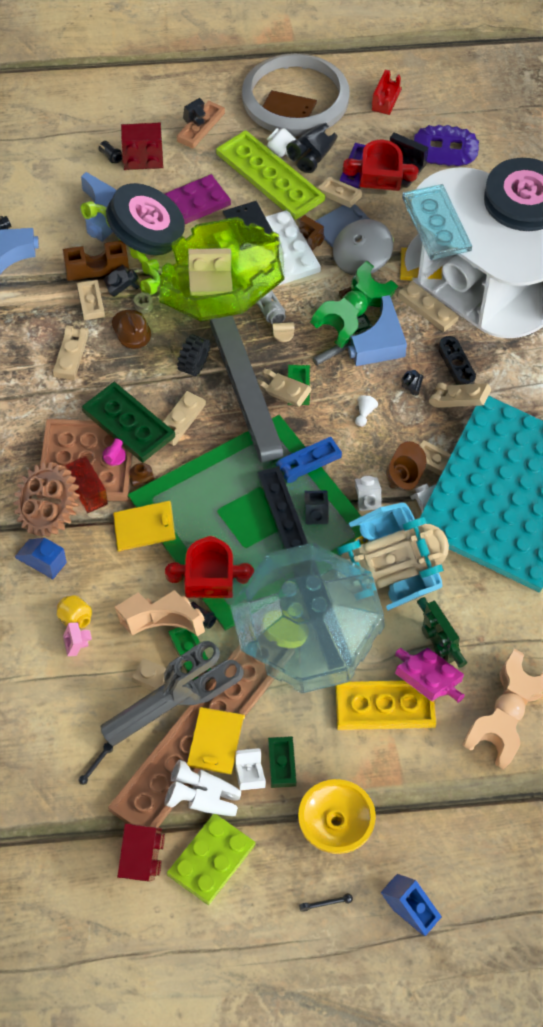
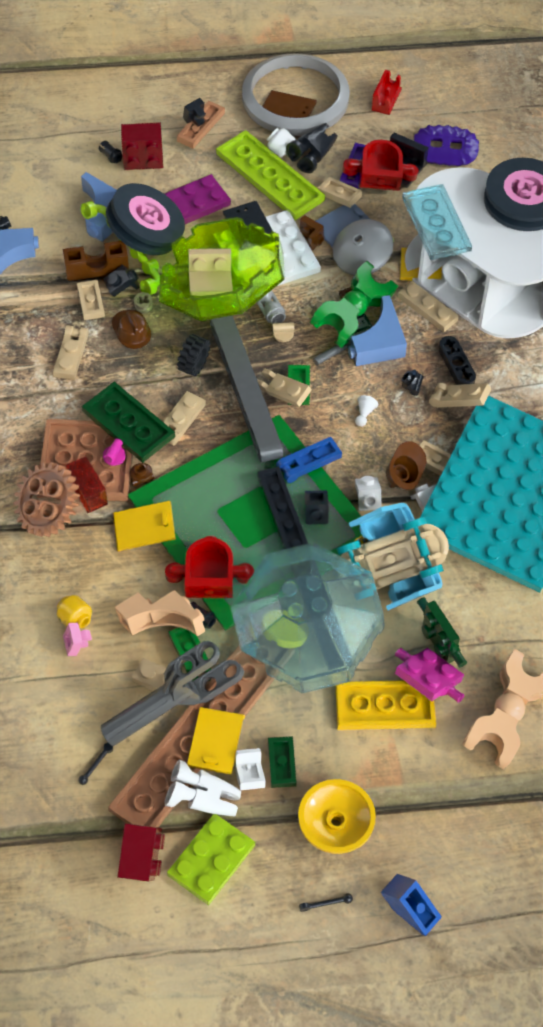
(43, 556): blue slope -> none

